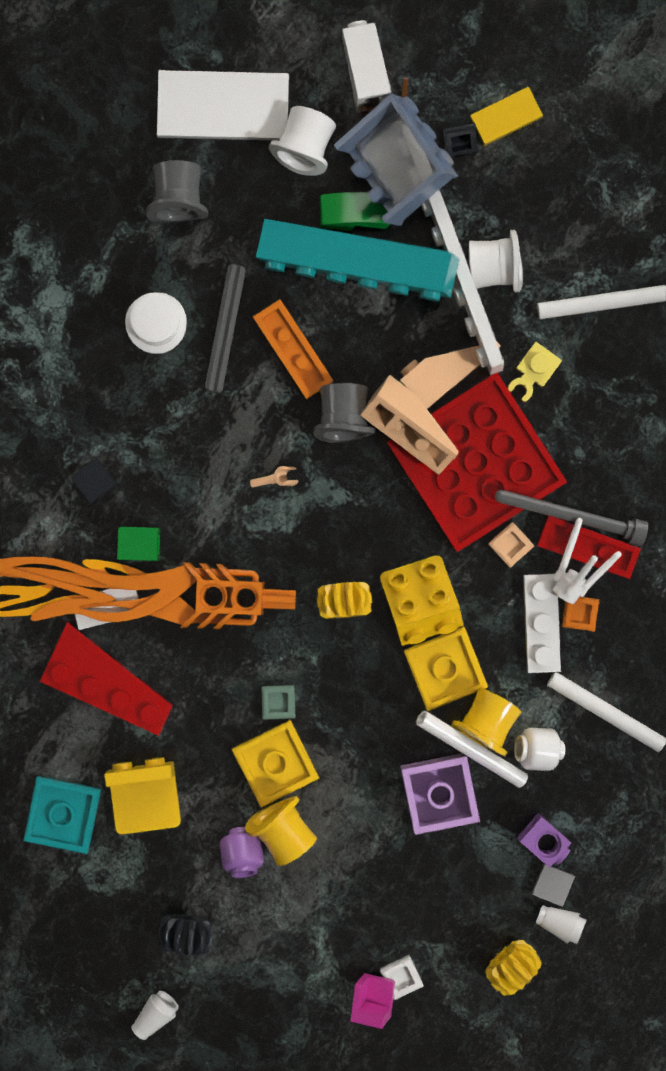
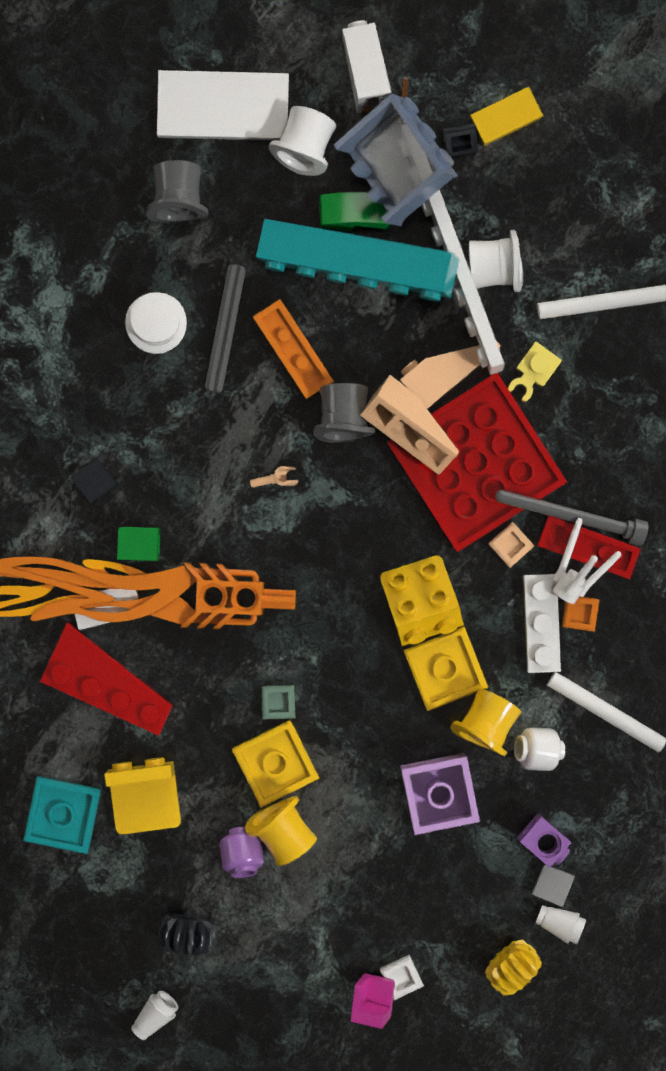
(344, 600): yellow gear -> none
(472, 749): white piece -> none

